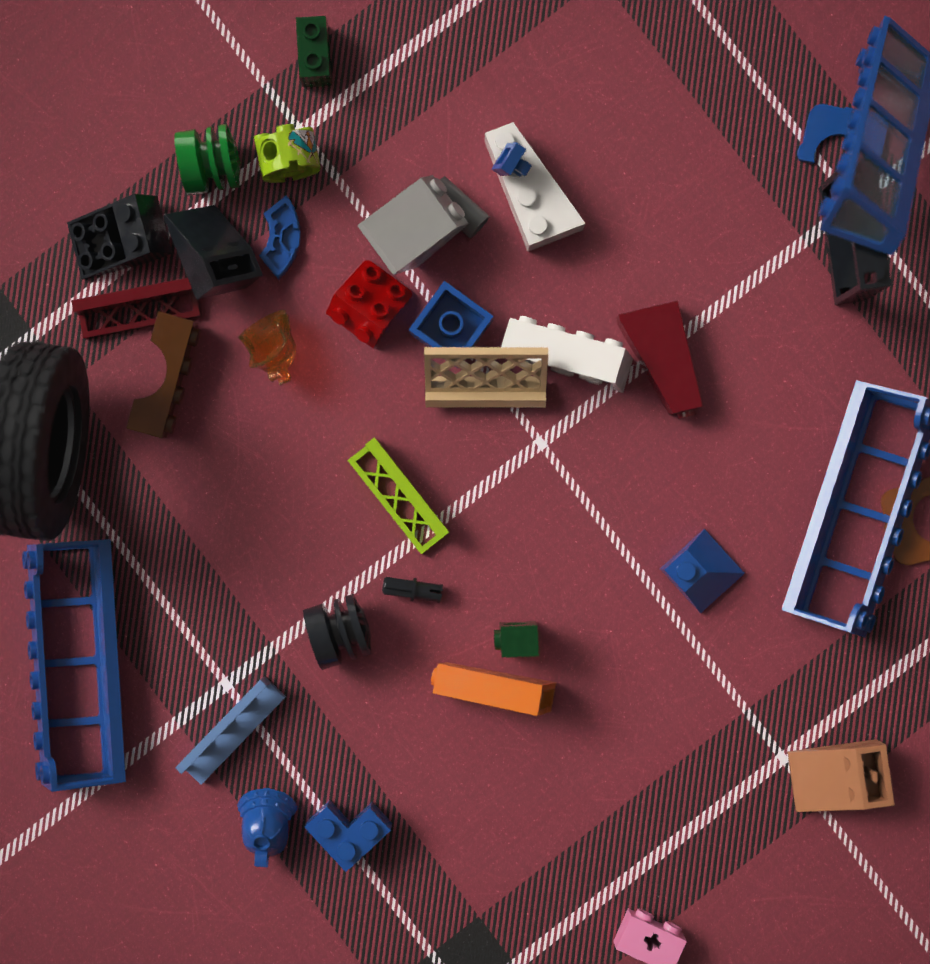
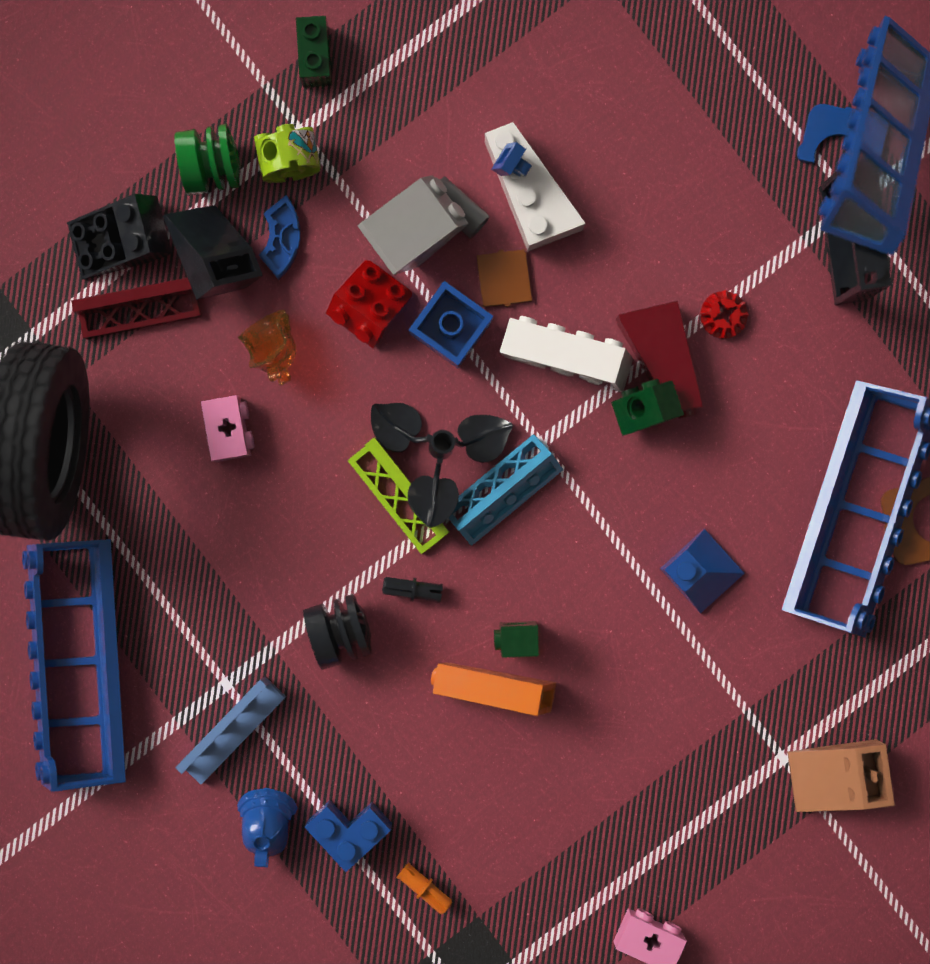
(175, 339): reddish brown arch -> none
(216, 414): none -> bright pink brick
(424, 888): none -> orange axle
(430, 497): none -> black plant
(483, 388): tan fence -> none
(504, 278): none -> dark orange piece
(506, 493): none -> dark azure fence
(647, 407): none -> dark green brick
(721, 328): none -> red gear

